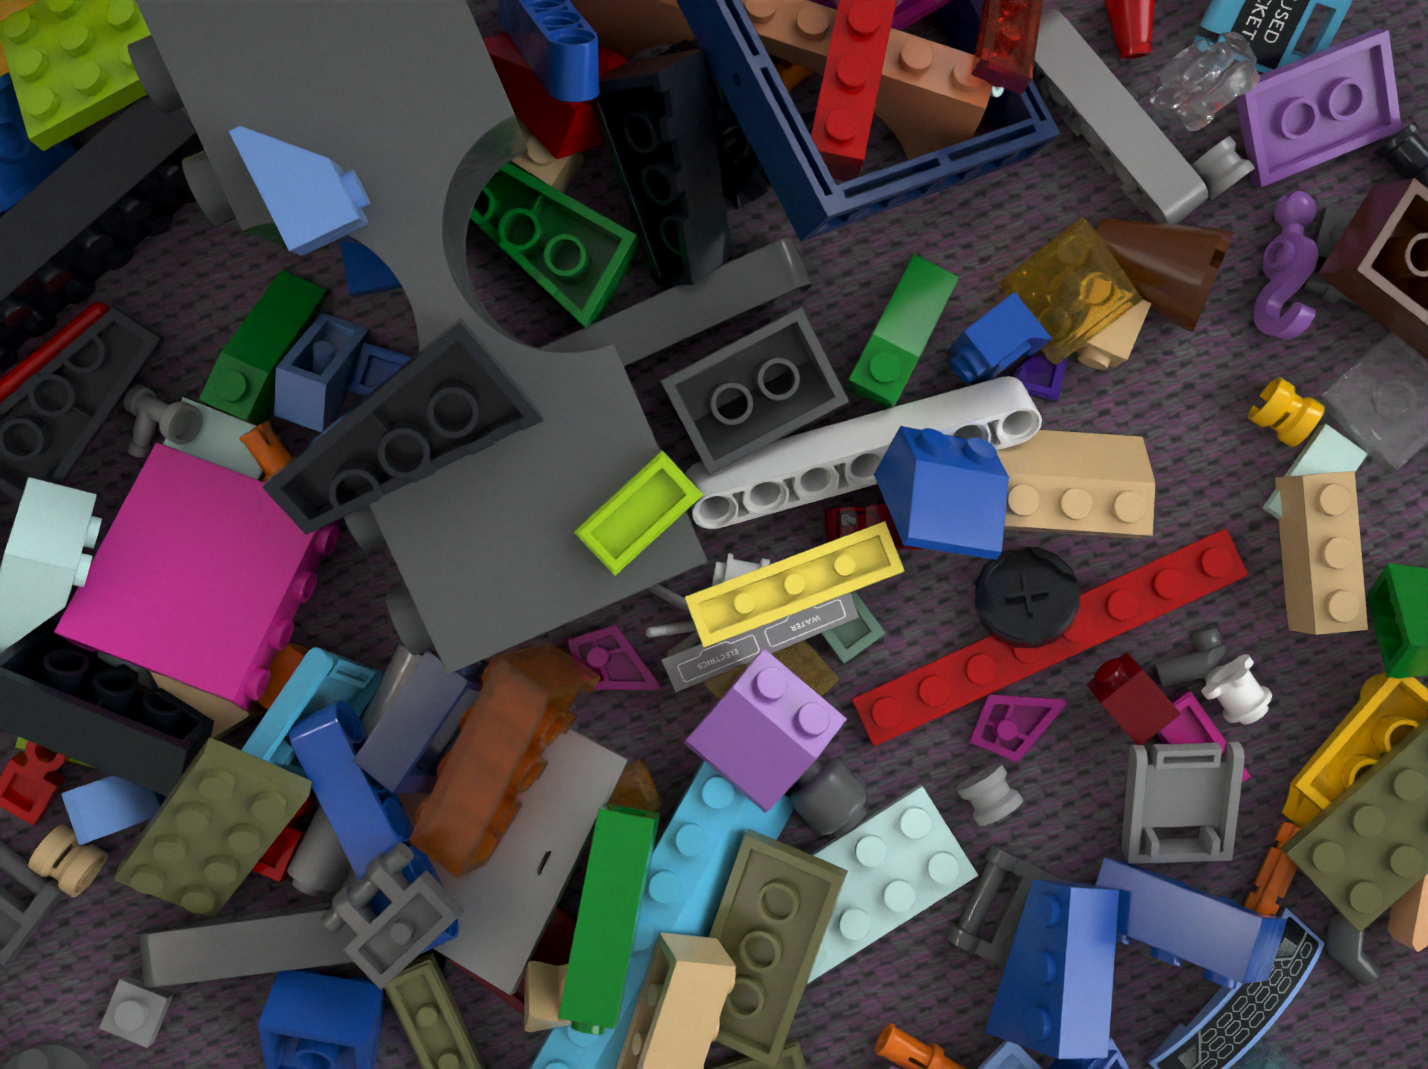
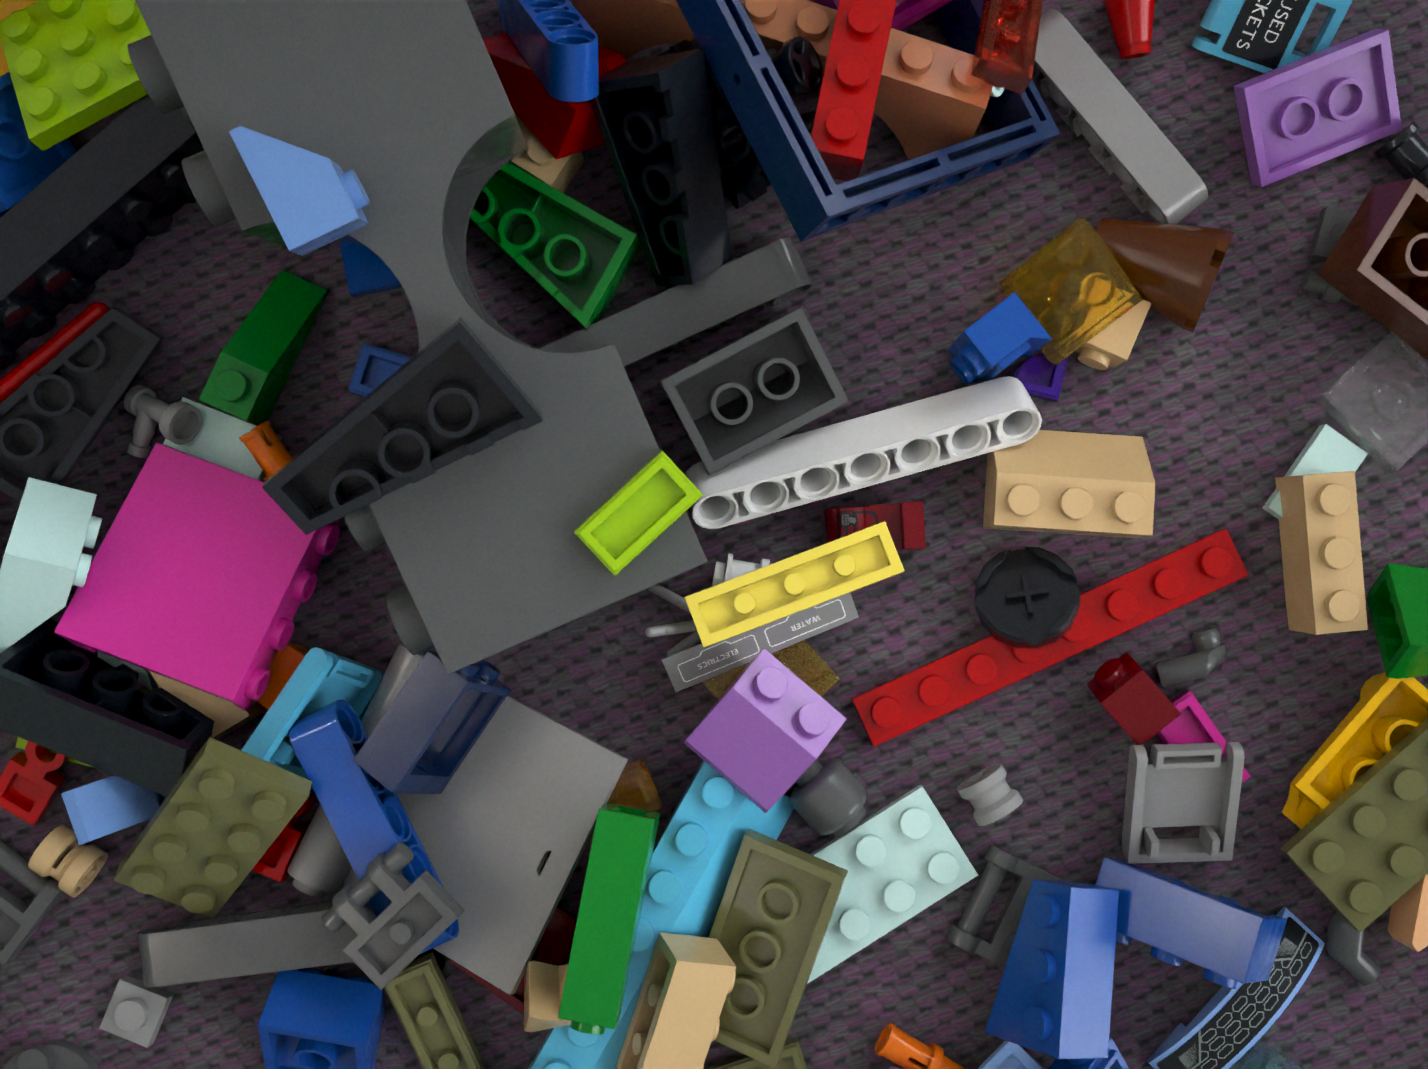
(318, 372): medium blue slope -> none
(498, 754): clear orange wedge -> none
(613, 659): magenta piece -> none
(797, 66): none -> black wheel
(855, 635): sand green plate -> none
(901, 333): green slope -> none
(945, 492): blue slope -> none
(1013, 723): magenta piece -> none
(1204, 80): clear plate -> none
(1221, 167): light grey wheel -> none
(1237, 691): white brick -> none
(1273, 875): orange axle -> none
(1287, 412): yellow wheel -> none
(1288, 264): medium lavender piece -> none

